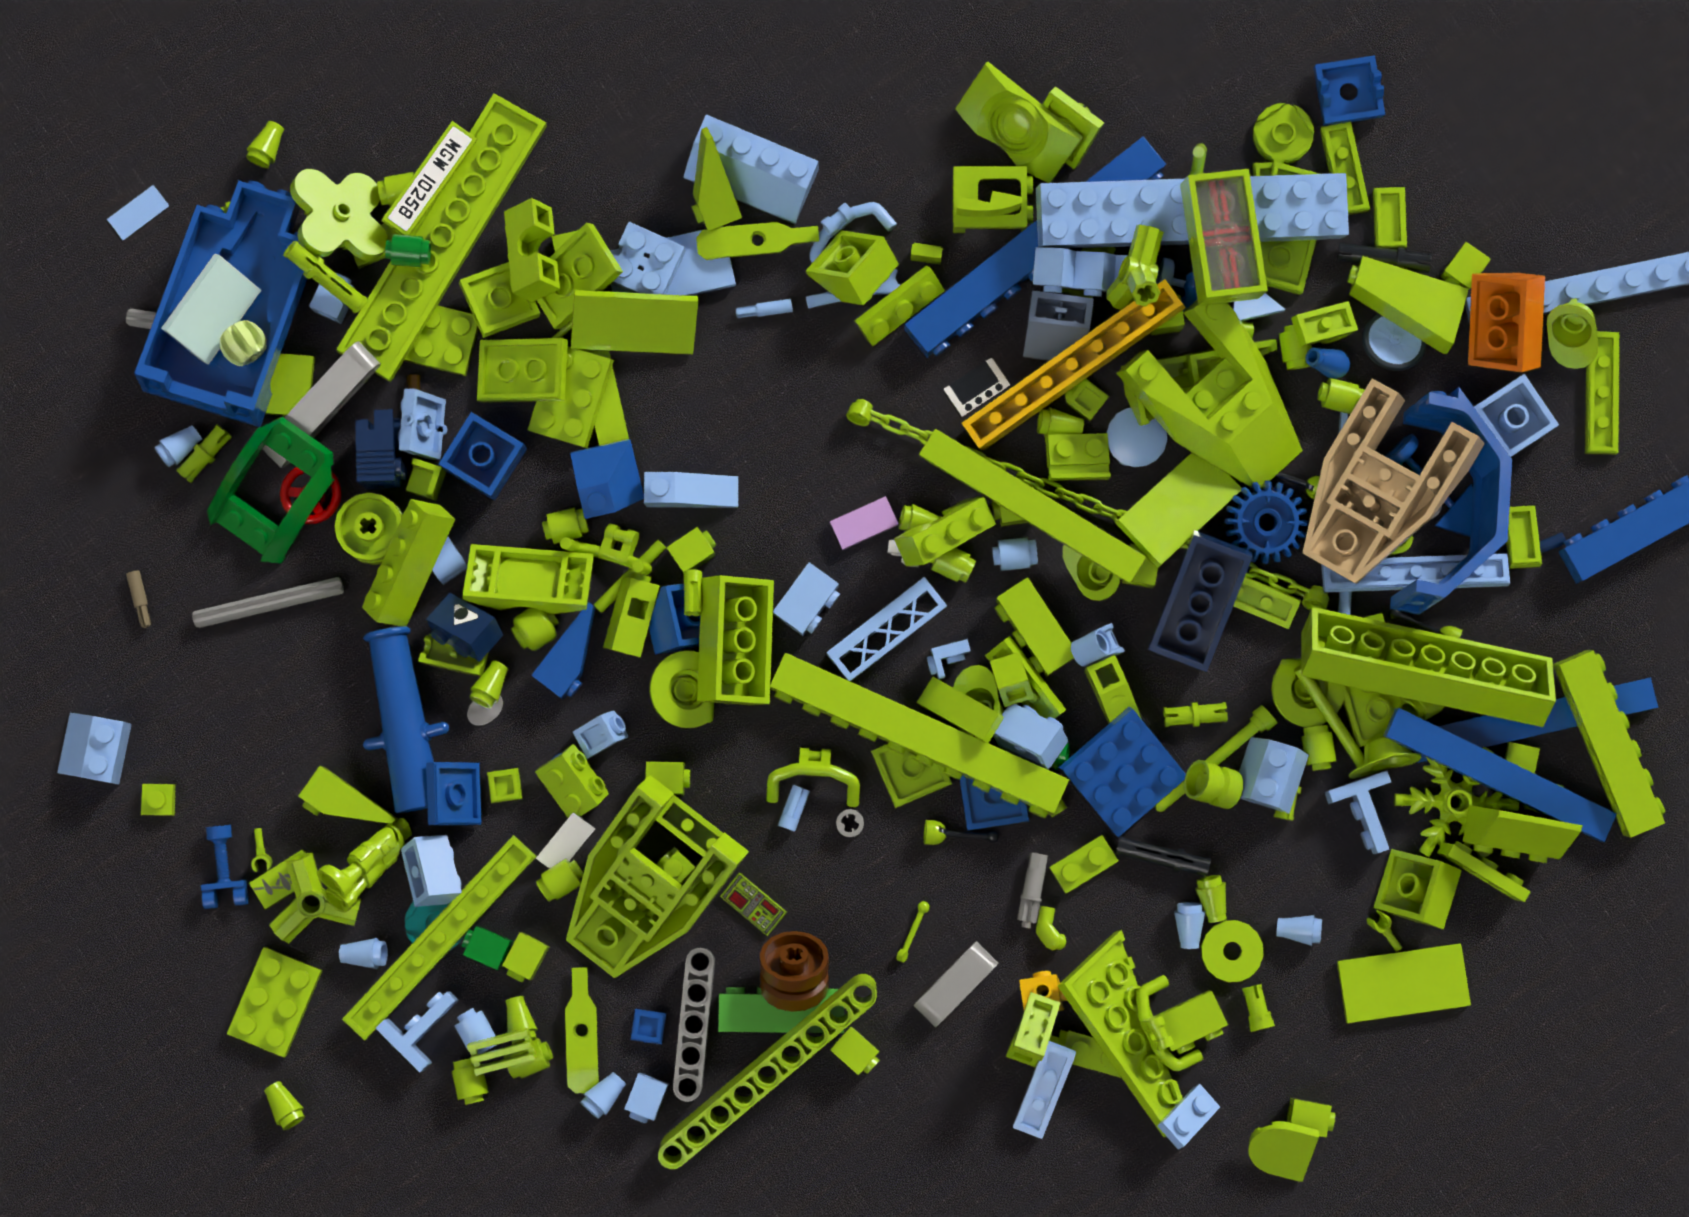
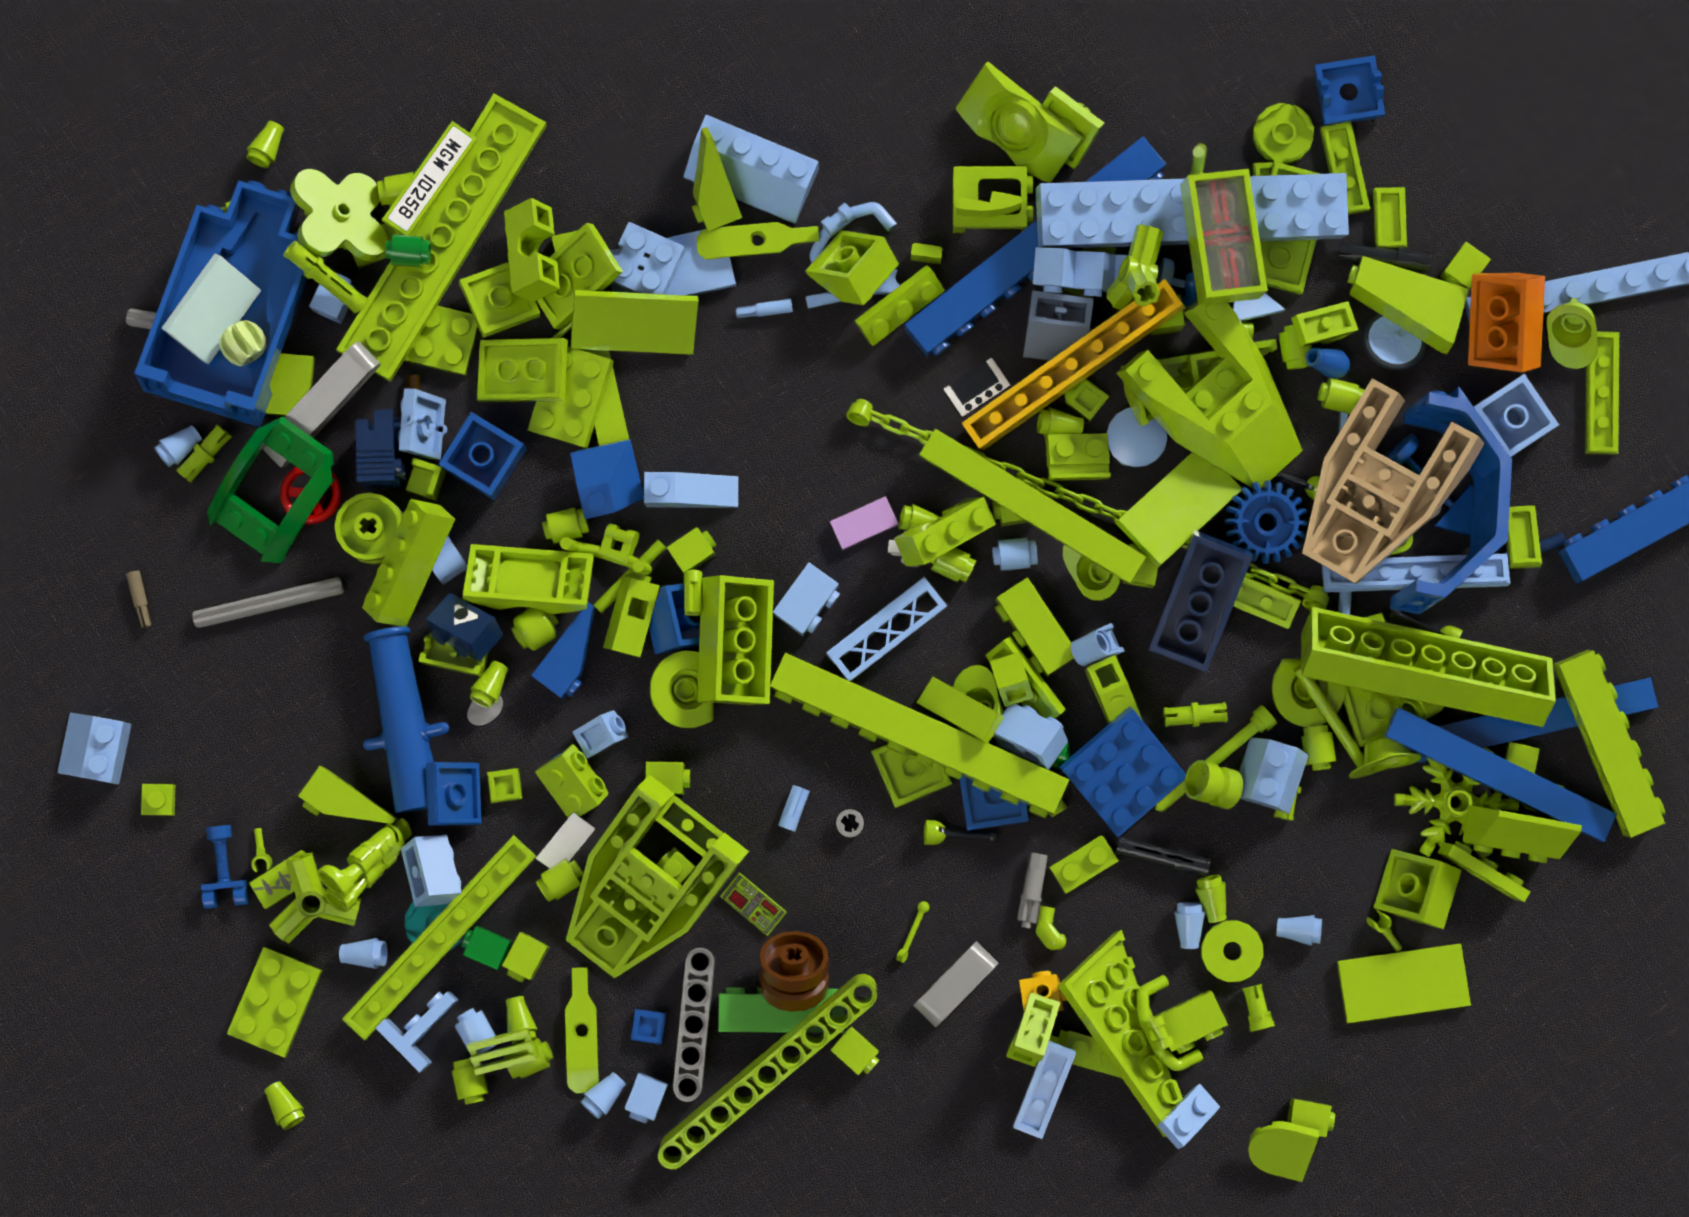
(138, 212): light blue sticker -> none
(813, 764): lime piece -> none
(951, 652): light blue bracket -> none
(1363, 808): light blue bracket -> none

